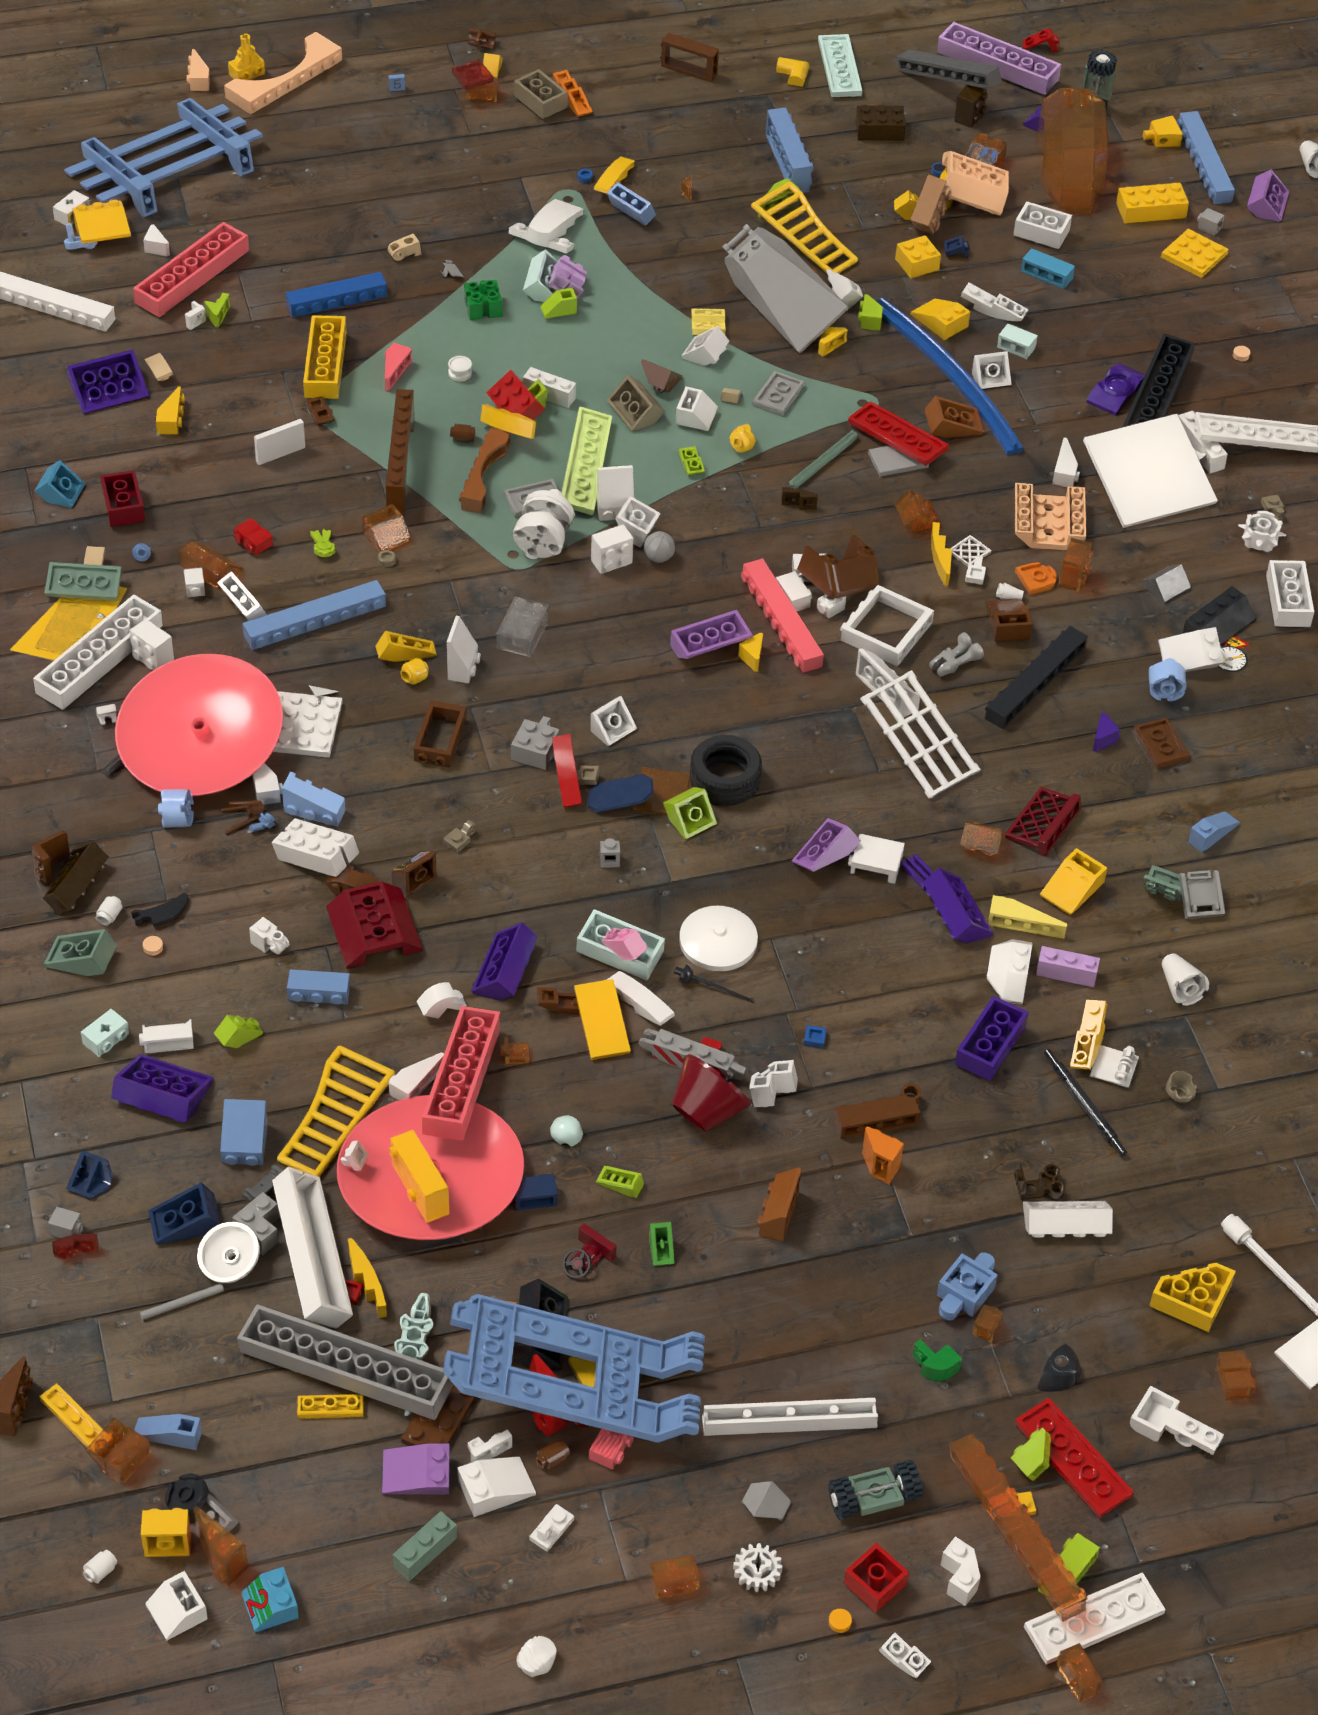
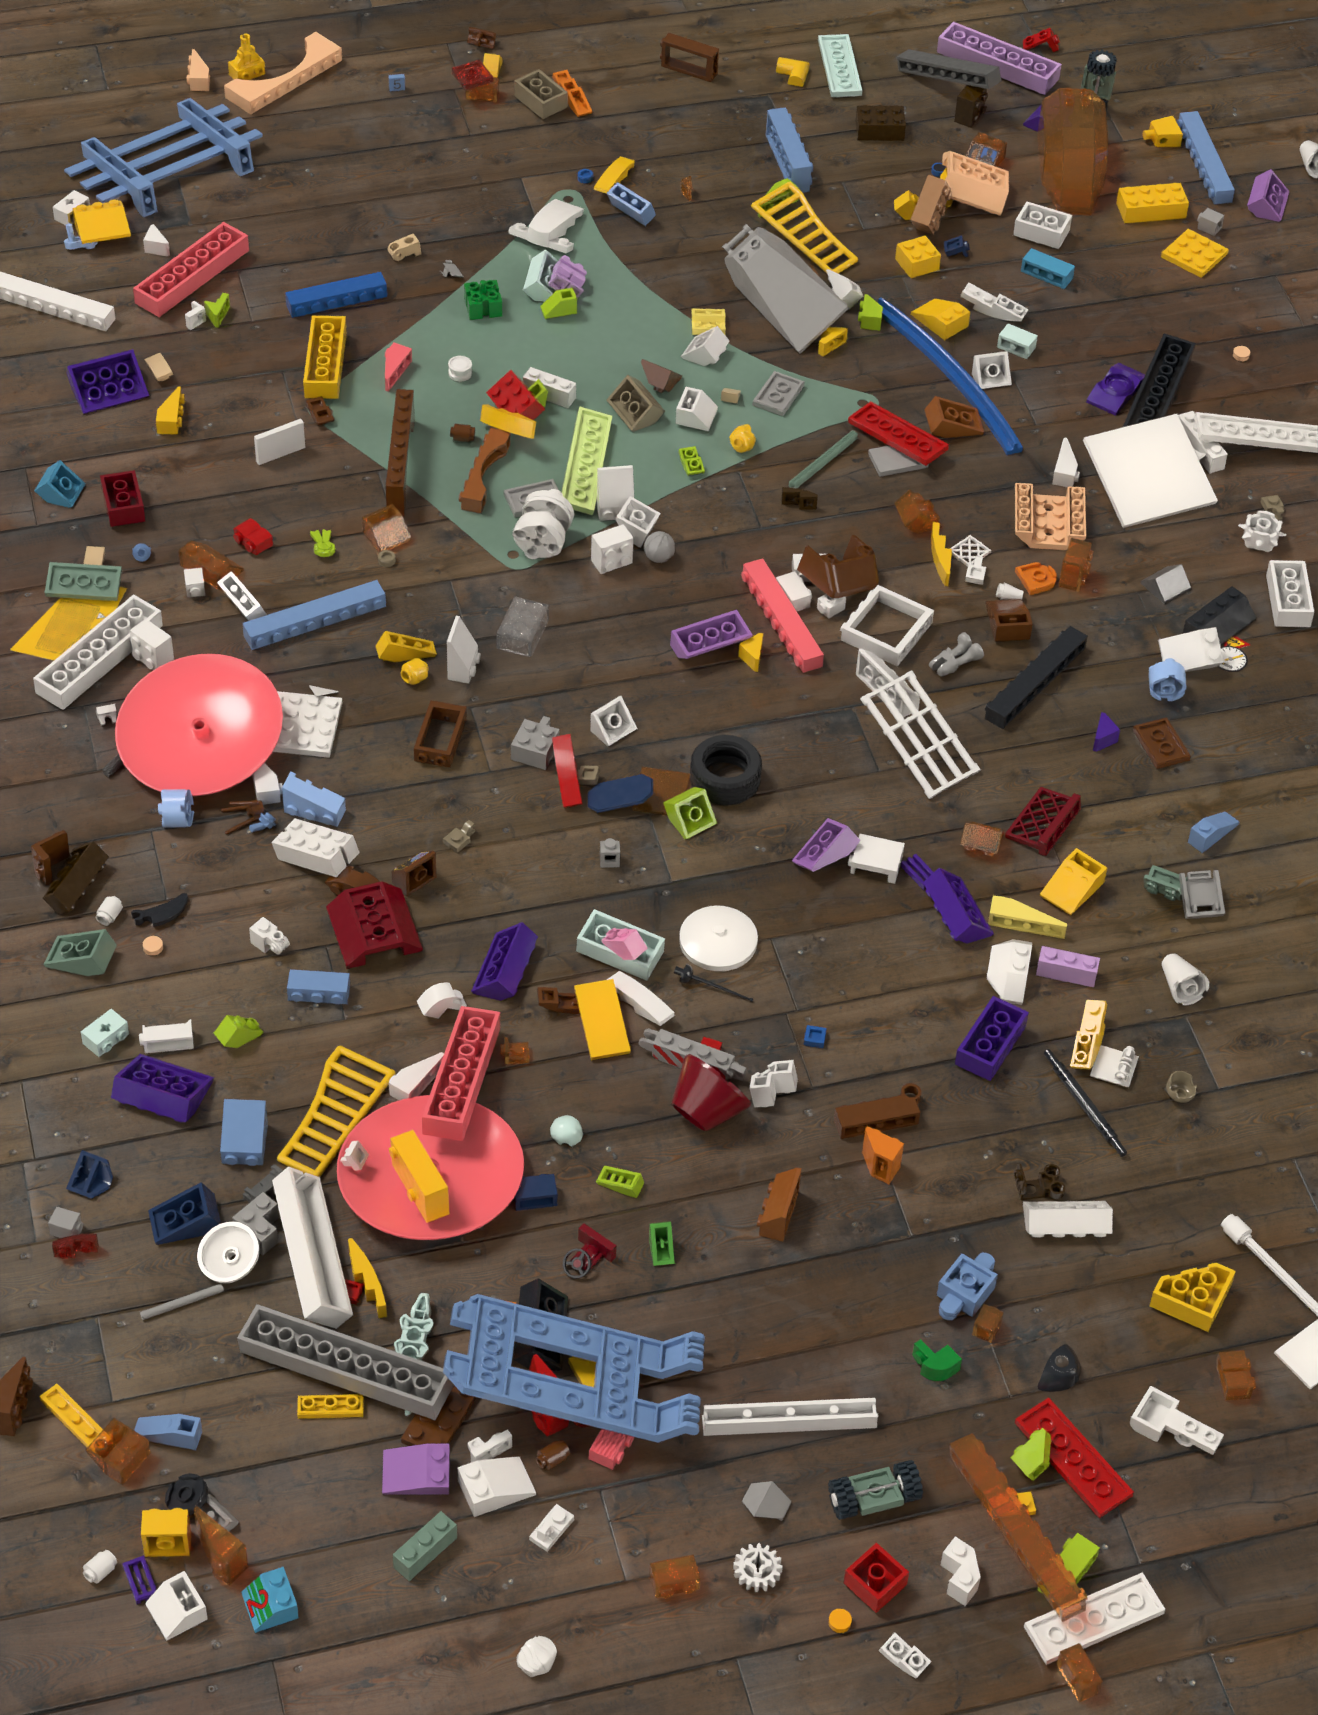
(146, 1595): none -> dark purple tile

